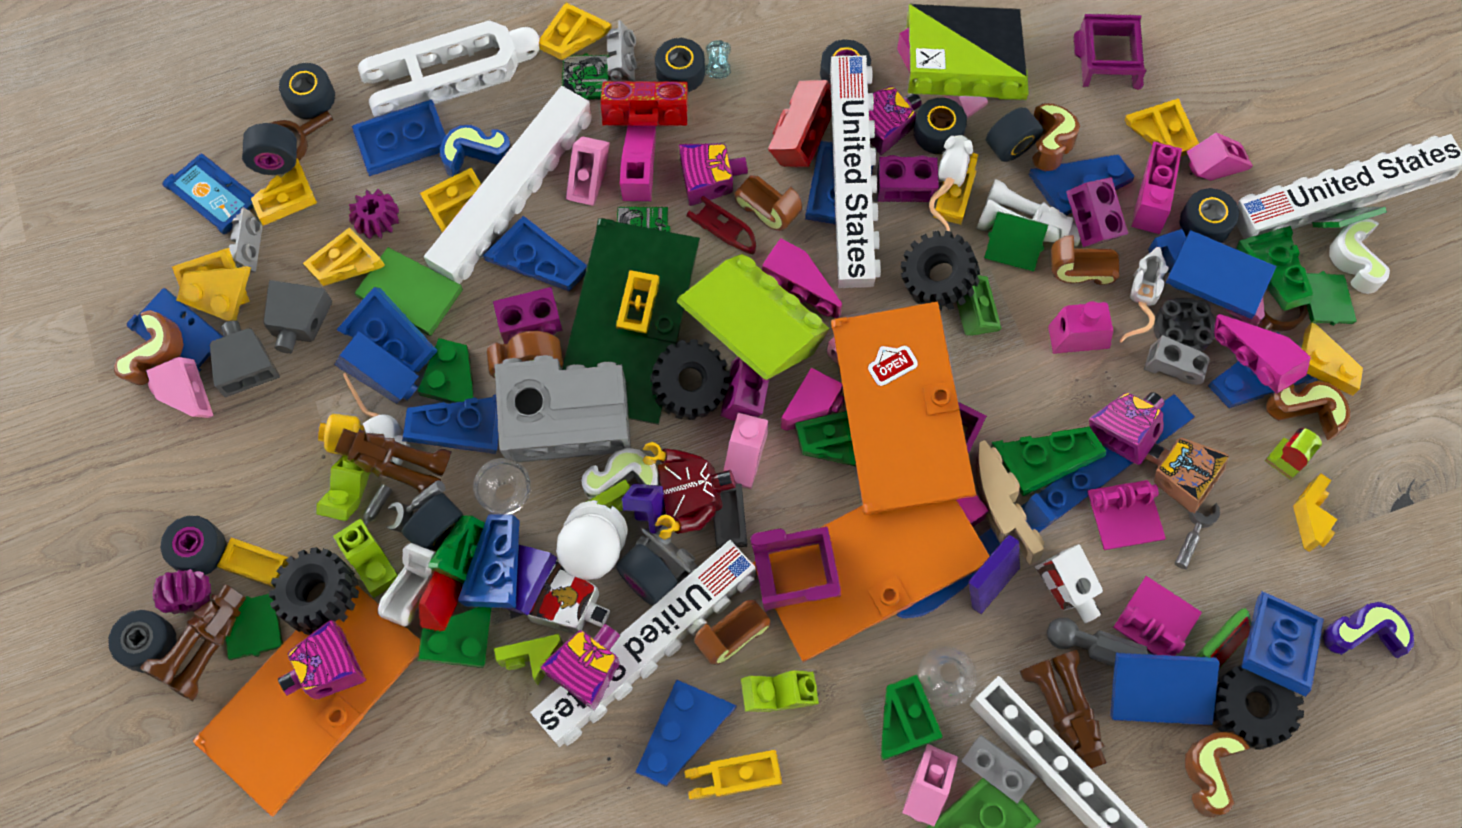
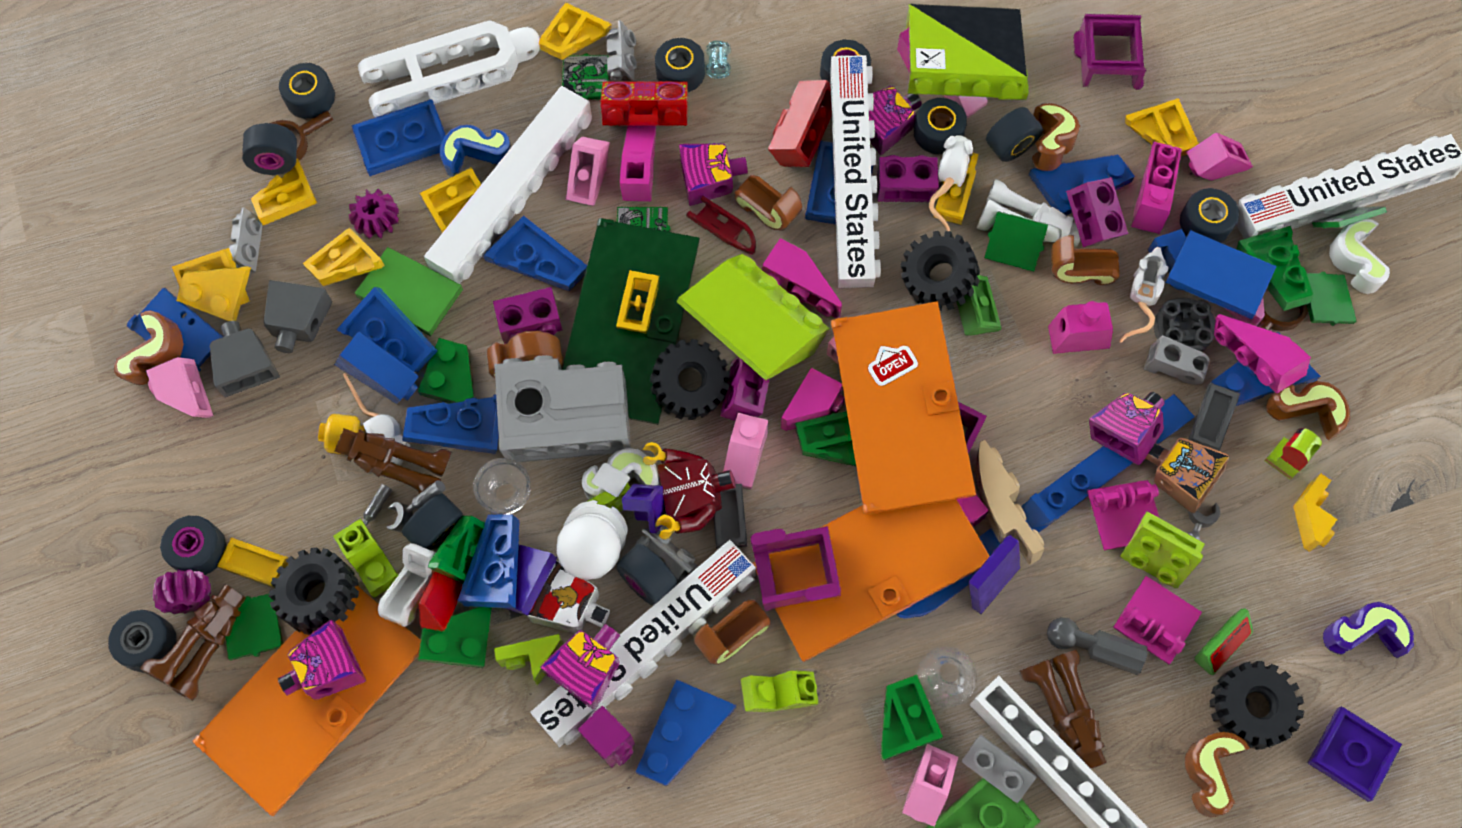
(205, 189): door -> none
(345, 491): lime slope -> none
(607, 737): none -> magenta brick
(610, 479): none -> white sticker
(737, 775): yellow hinge -> none
(1050, 457): green wing -> none
(1072, 582): white torso -> none
(1163, 551): none -> lime bracket
(1164, 688): blue tile -> none
(1214, 416): none -> dark grey tile
(1283, 643): blue tile -> none
(1330, 361): yellow wing -> none
(1354, 754): none -> dark purple tile

